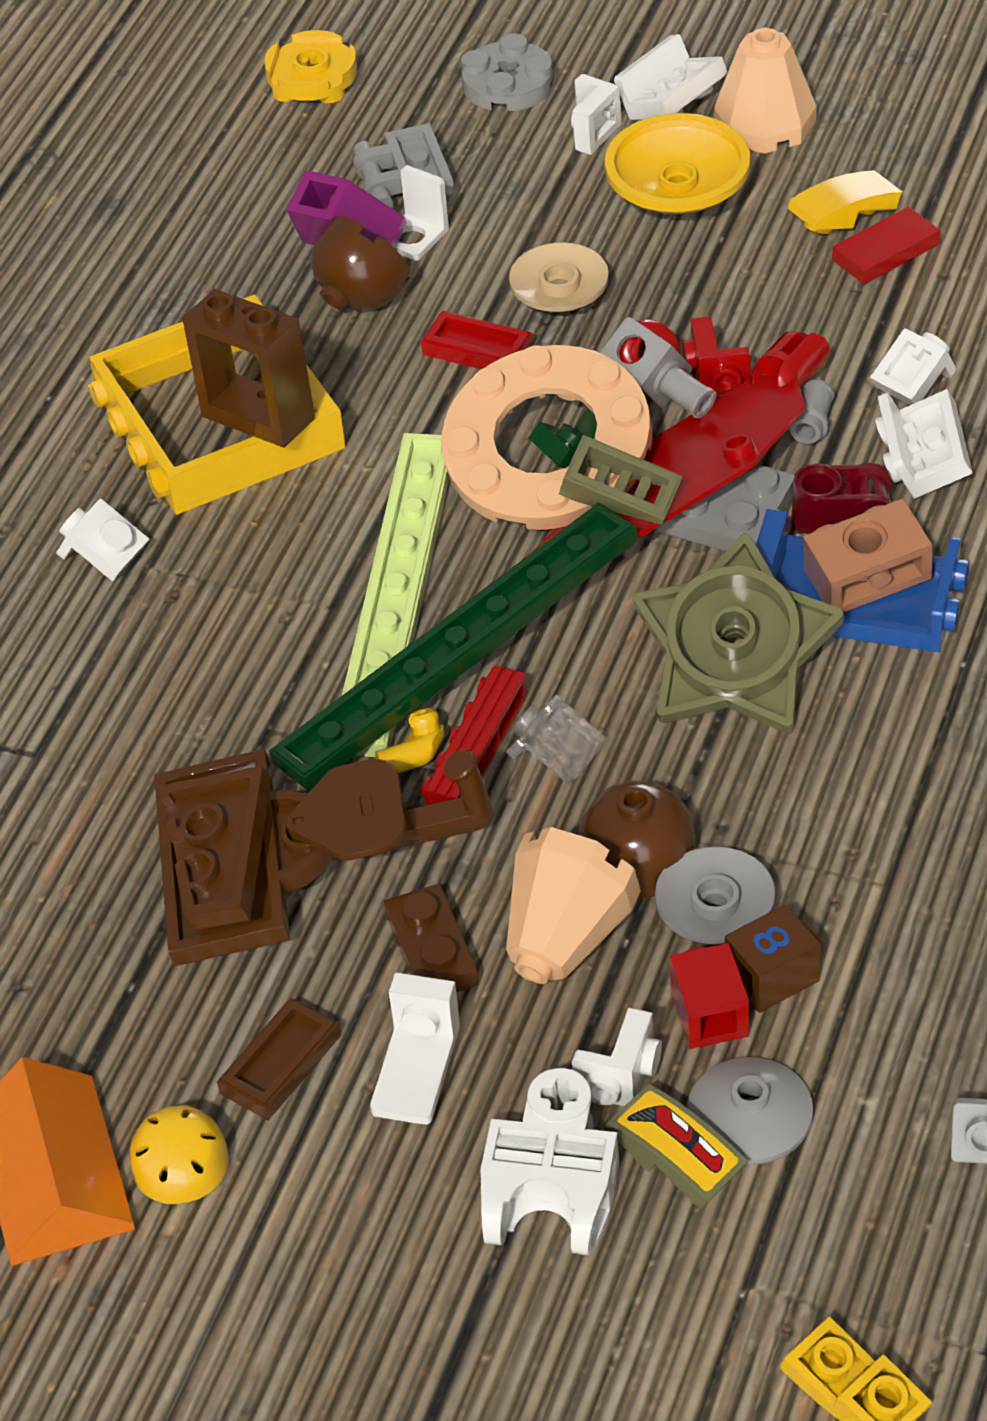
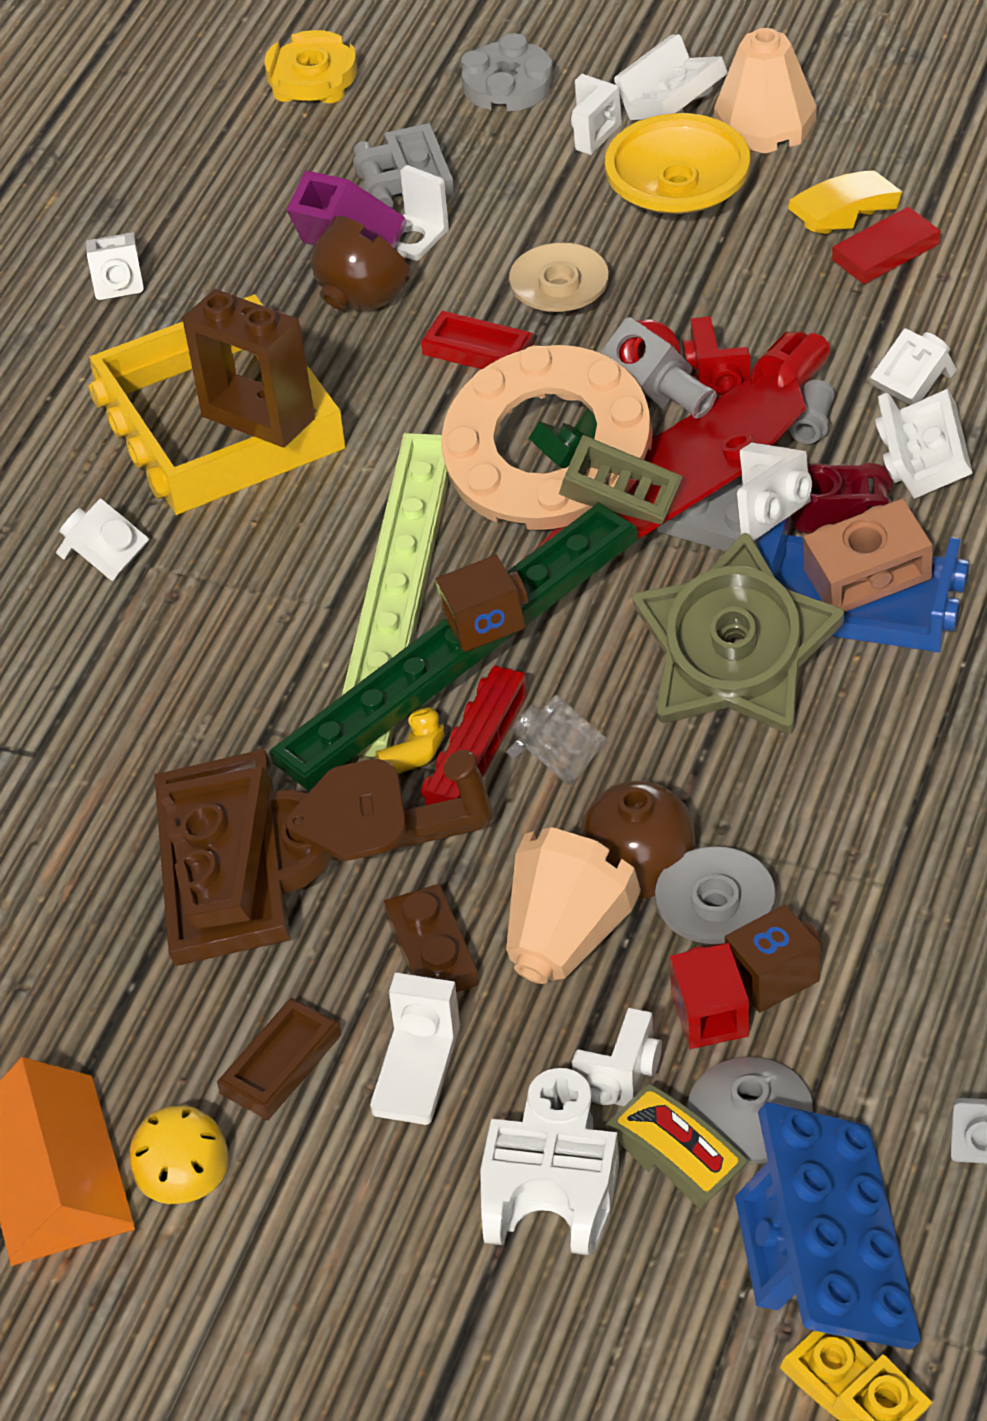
(114, 266): none -> white bracket
(482, 602): none -> reddish brown brick
(772, 488): none -> white bracket
(824, 1230): none -> blue bracket

